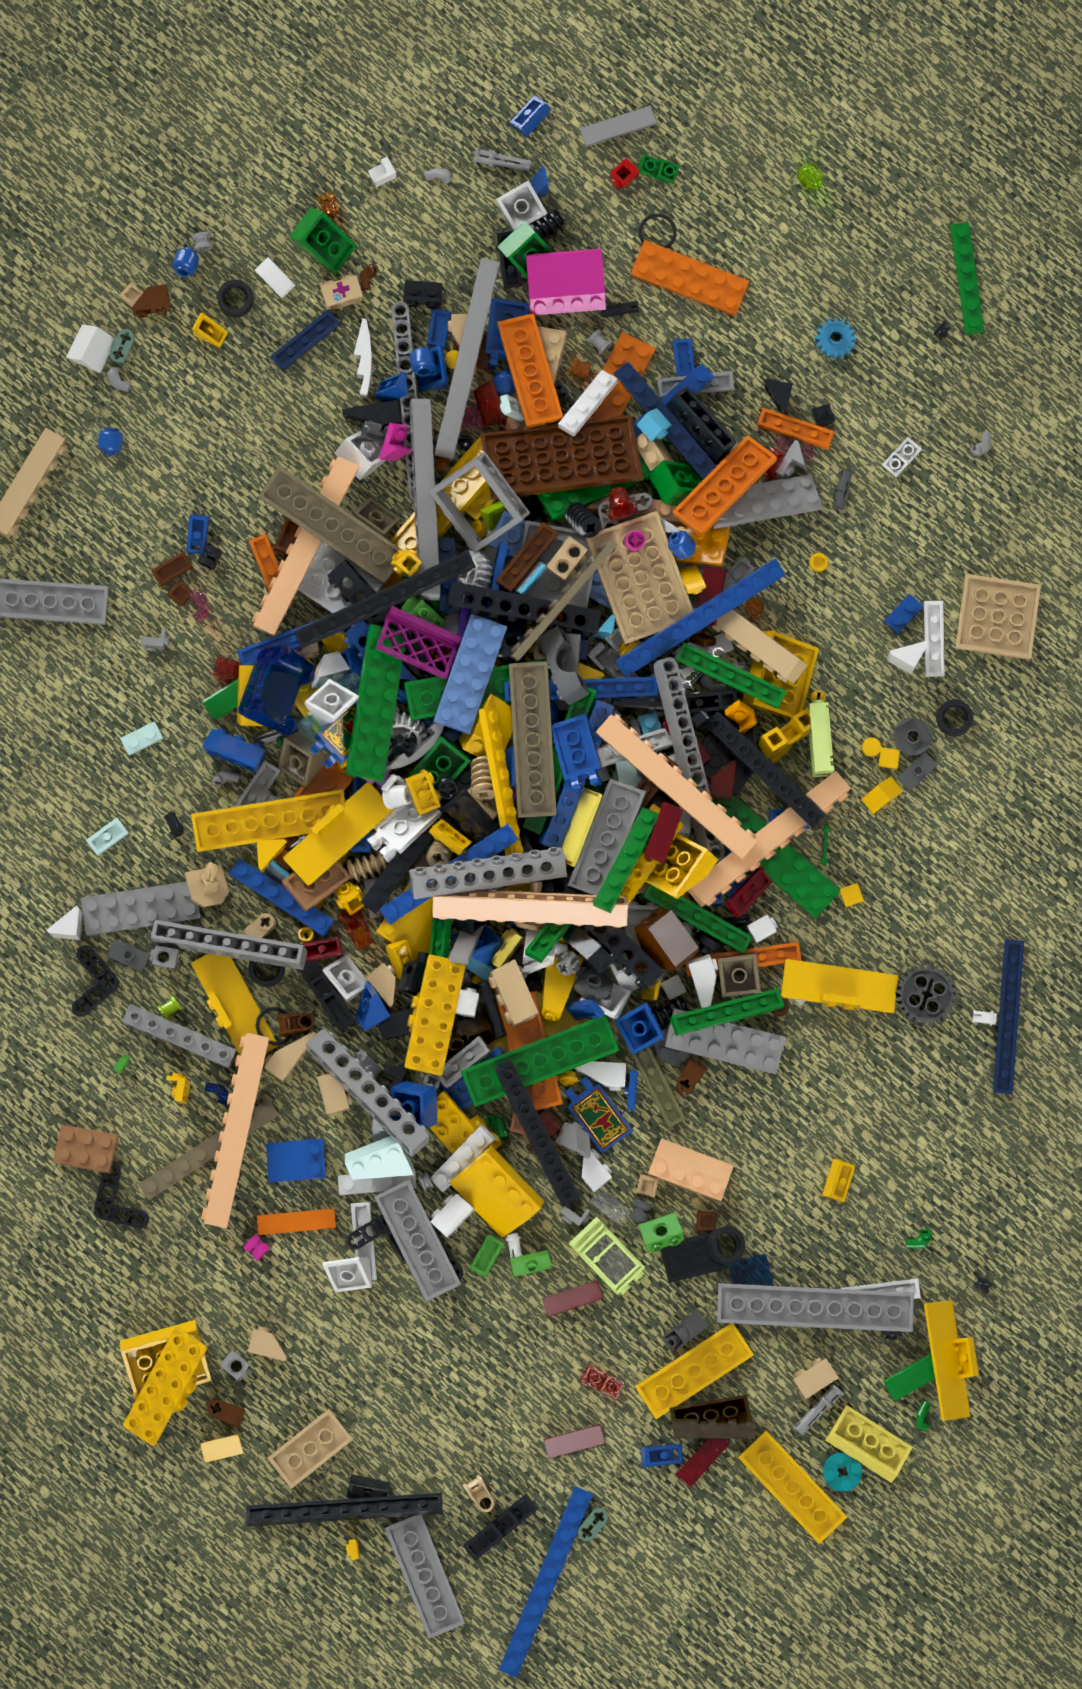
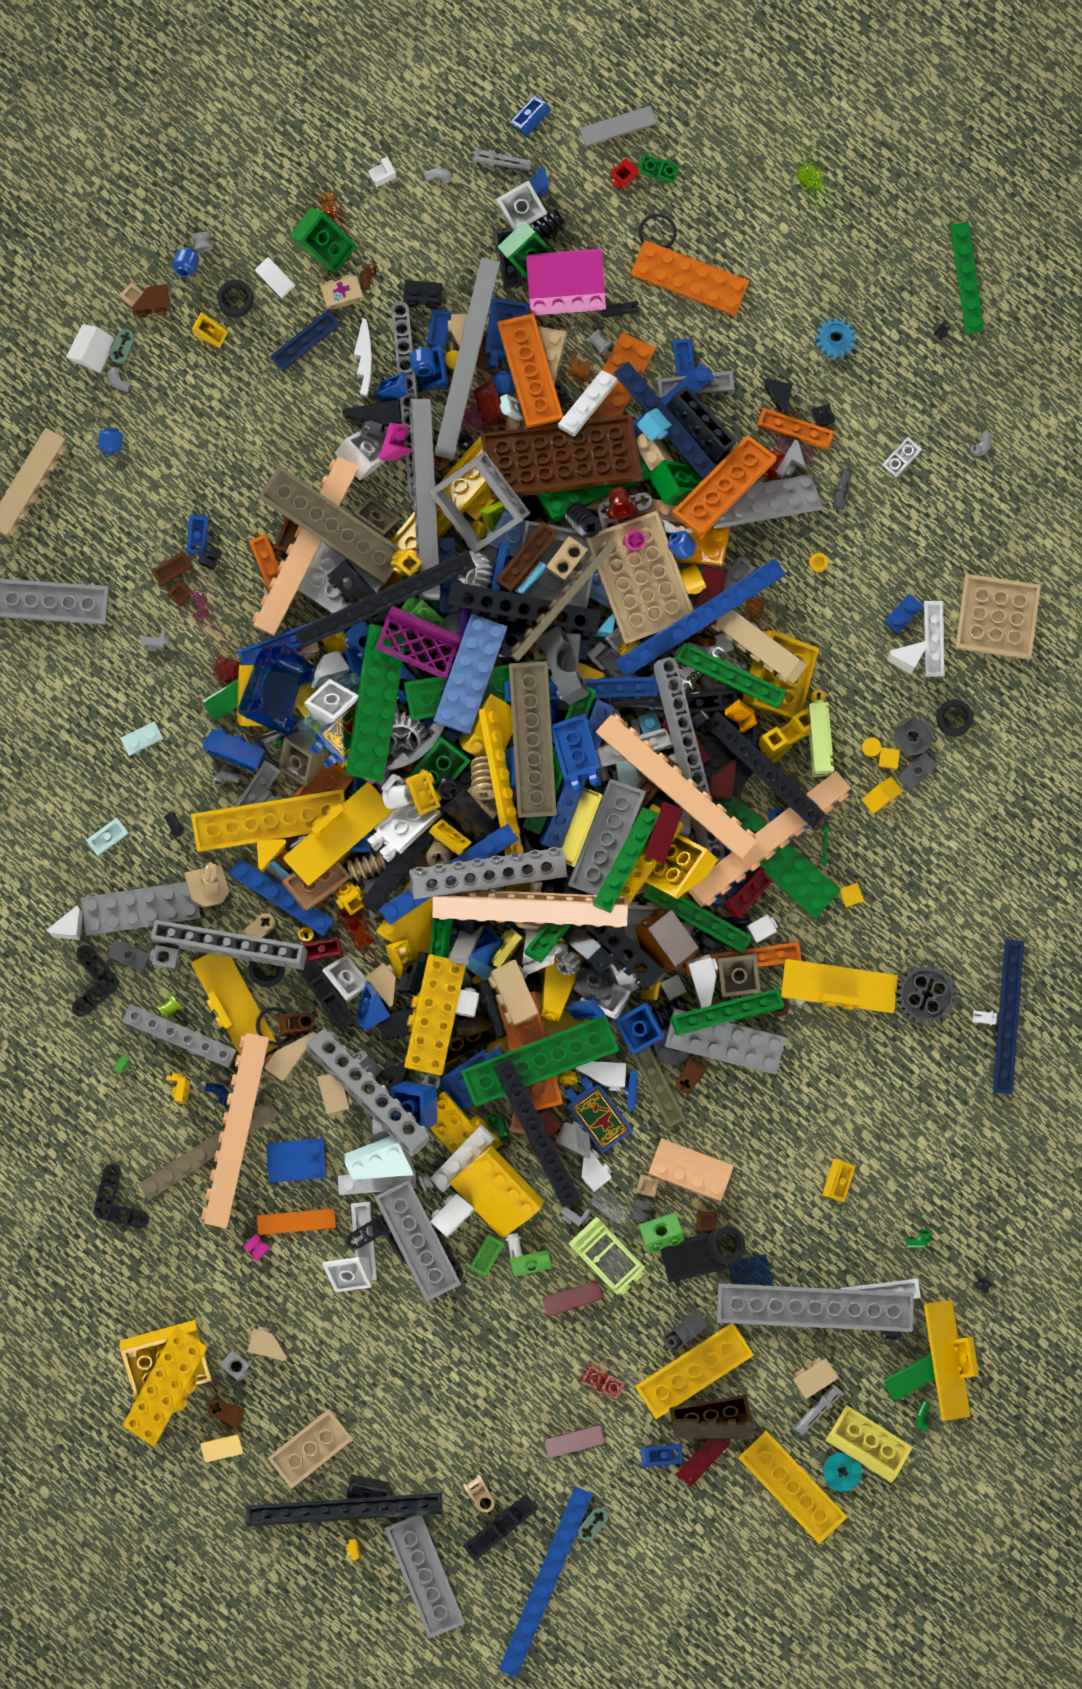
(85, 1149): medium nougat plate -> none
(400, 743): black bracket -> none
(467, 1057): light grey plate -> none

